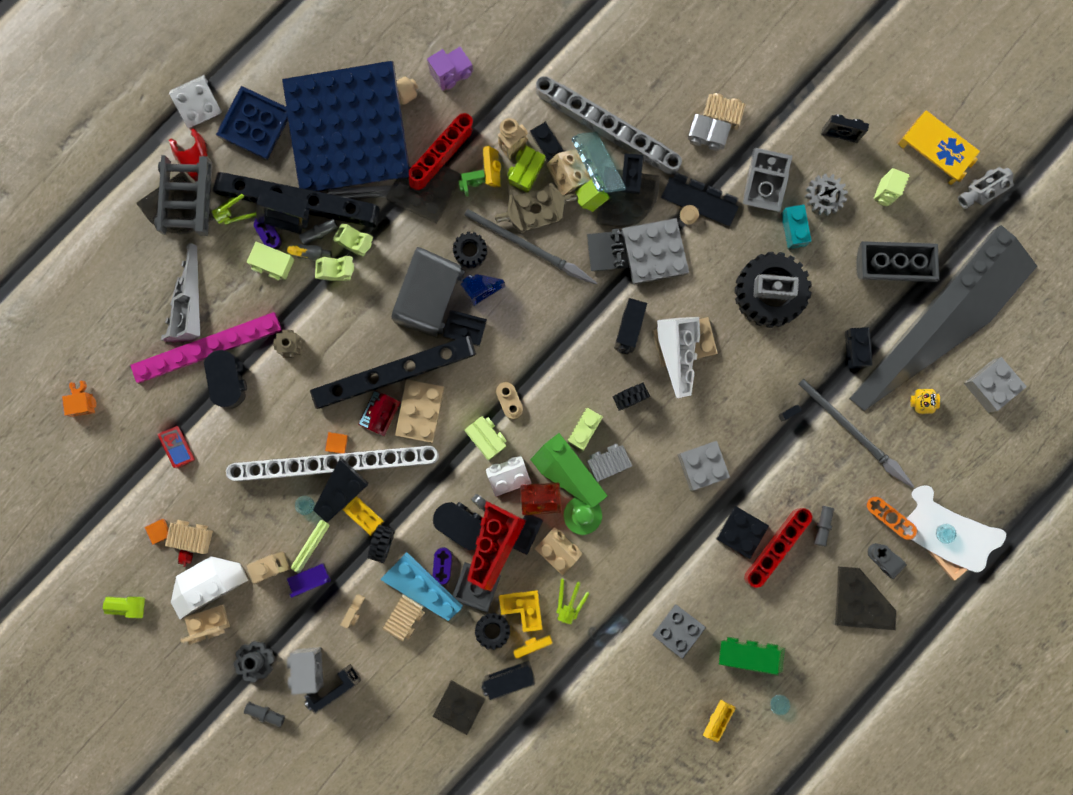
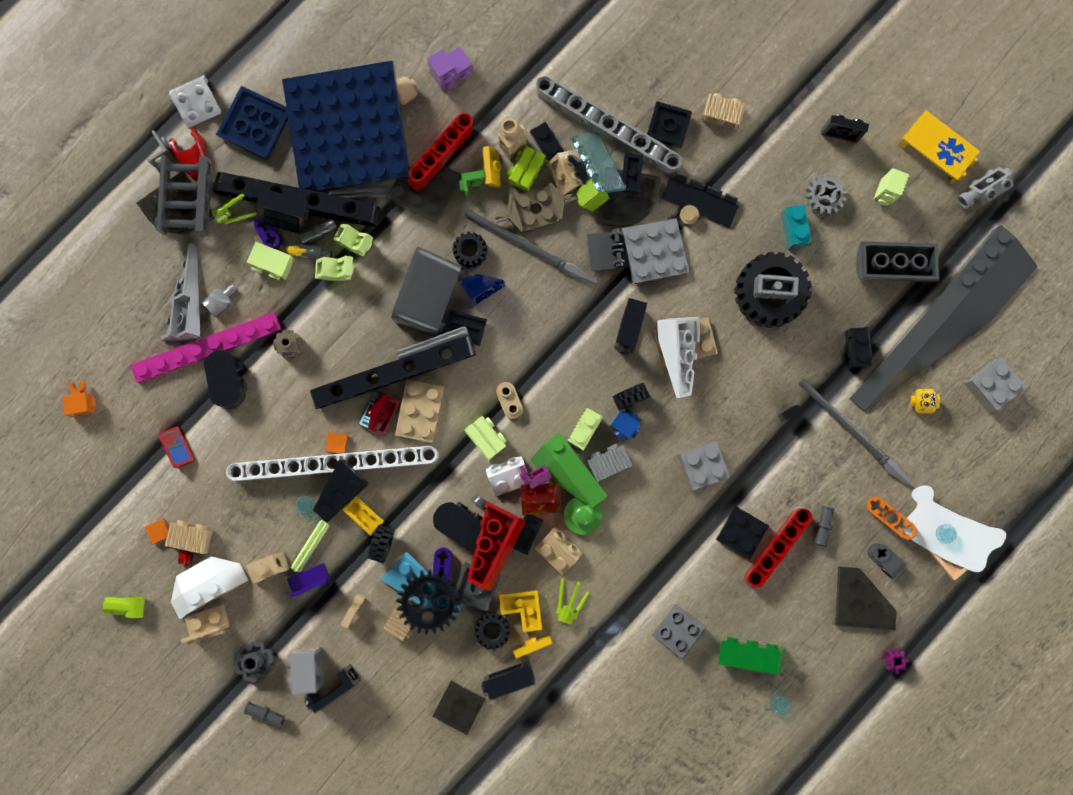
(164, 145): none -> light grey bracket
(219, 300): none -> light grey piece
(433, 342): none -> light grey axle
(440, 614): none -> black gear
(537, 477): none -> magenta bracket
(579, 168): none -> black bar
(626, 425): none -> blue brick
(669, 124): none -> black plate
(709, 132): light grey brick -> none
(719, 721): yellow plate -> none
(767, 179): light grey slope -> none
(900, 658): none -> magenta gear

